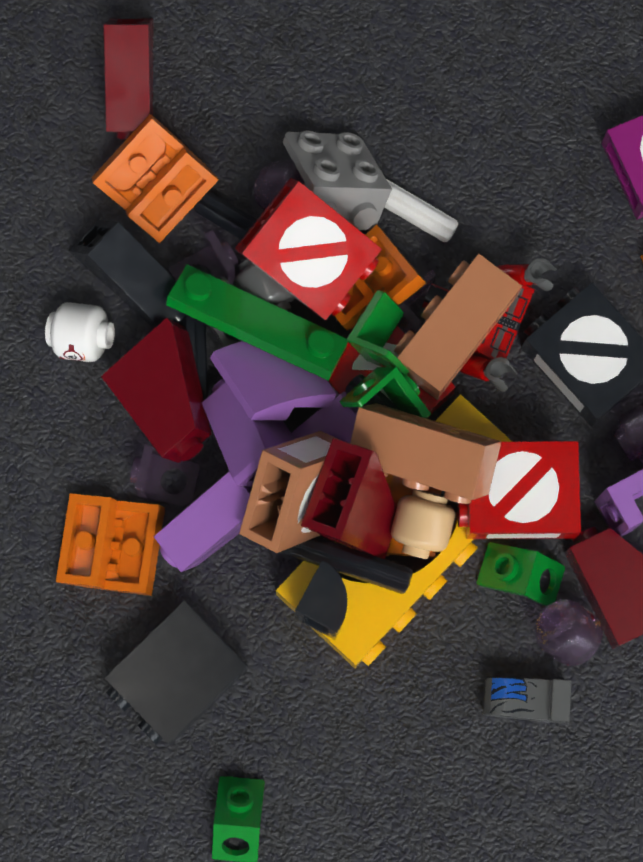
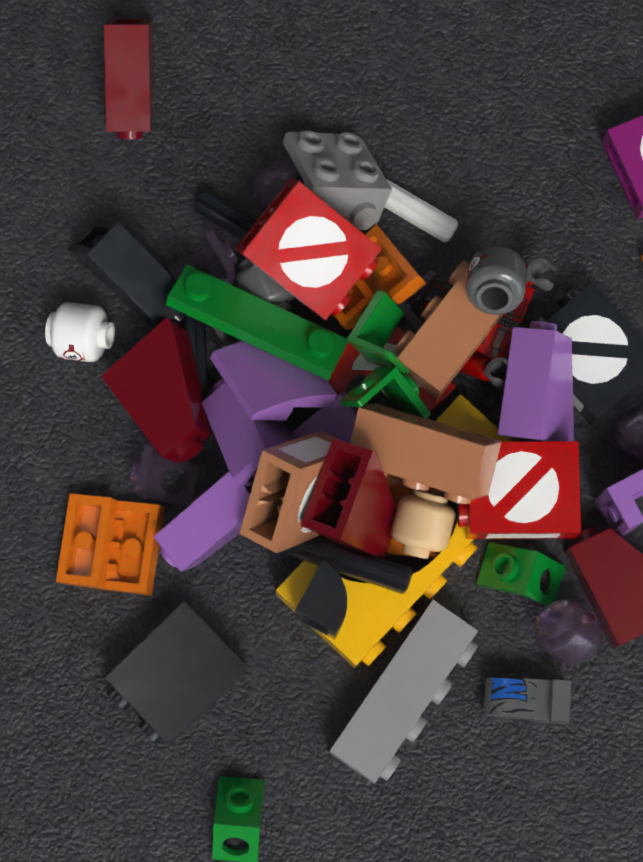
(154, 178): orange slope -> none
(403, 693): none -> light grey brick
(496, 280): none -> dark grey head
(538, 386): none -> medium lavender slope

